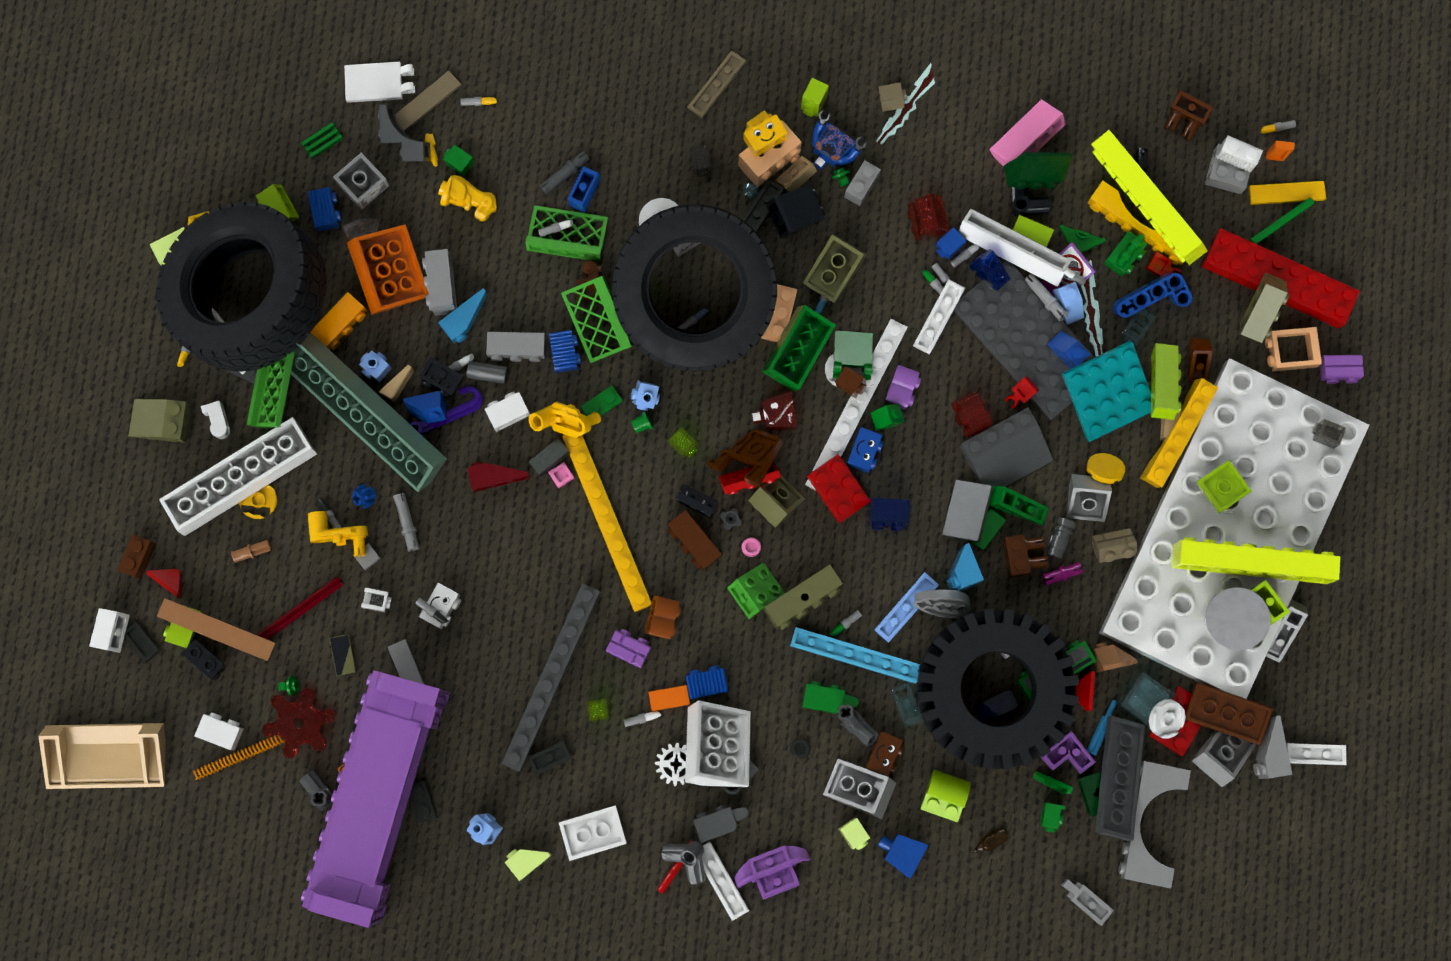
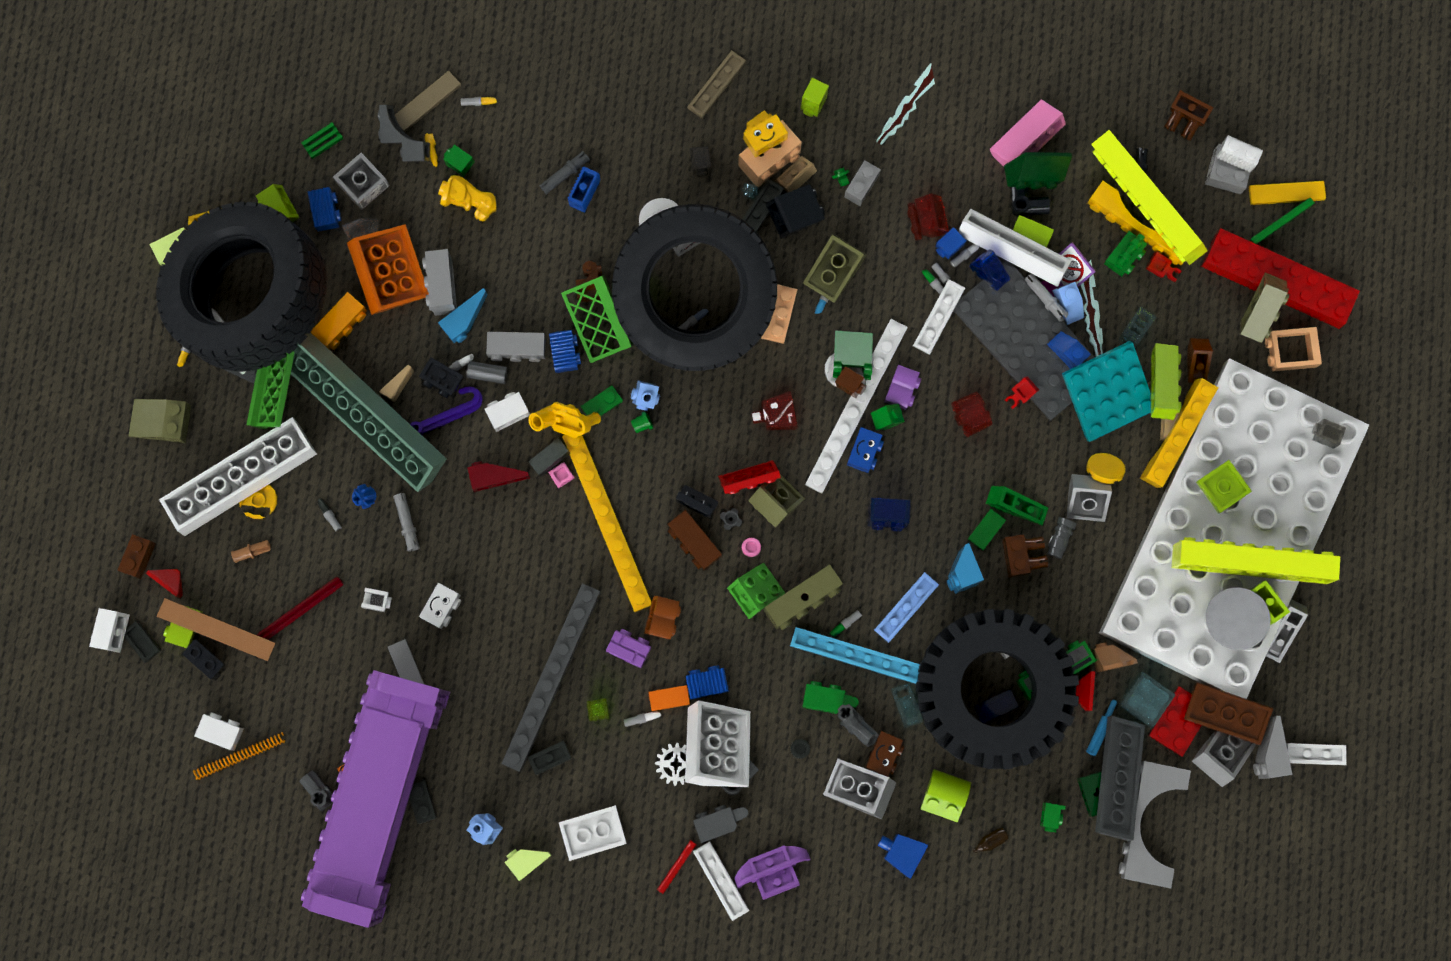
(103, 755): tan slope -> none
(219, 422): white leg -> none
(291, 686): green plate -> none
(303, 709): clear red plate -> none
(320, 533): yellow piece -> none
(343, 655): black tile -> none
(370, 558): light grey tile -> none
(377, 81): white tile -> none
(379, 369): light blue brick -> none
(427, 407): blue slope -> none
(431, 611): light grey piece -> none
(554, 228): light grey piece -> none
(562, 247): bright green fence -> none
(683, 443): clear neon green brick -> none
(690, 856): dark grey piece -> none
(754, 449): reddish brown wing -> none
(798, 348): green brick -> none
(833, 144): torso -> none
(838, 488): red plate -> none
(854, 834): yellowish green brick -> none
(892, 96): dark tan brick -> none
(943, 603): light grey piece -> none
(967, 511): tile -> none
(1007, 450): dark grey slope -> none
(1052, 783): green tile -> none
(1062, 573): magenta pin -> none
(1070, 749): medium lavender brick -> none
(1074, 276): piece -> none
(1081, 239): green tile -> none
(1088, 901): light grey hinge -> none
(1114, 545): dark tan brick -> none
(1149, 298): blue beam -> none
(1167, 718): white tile -> none
(1277, 127): light grey piece -> none
(1280, 150): orange tile -> none
(1341, 367): medium lavender brick -> none

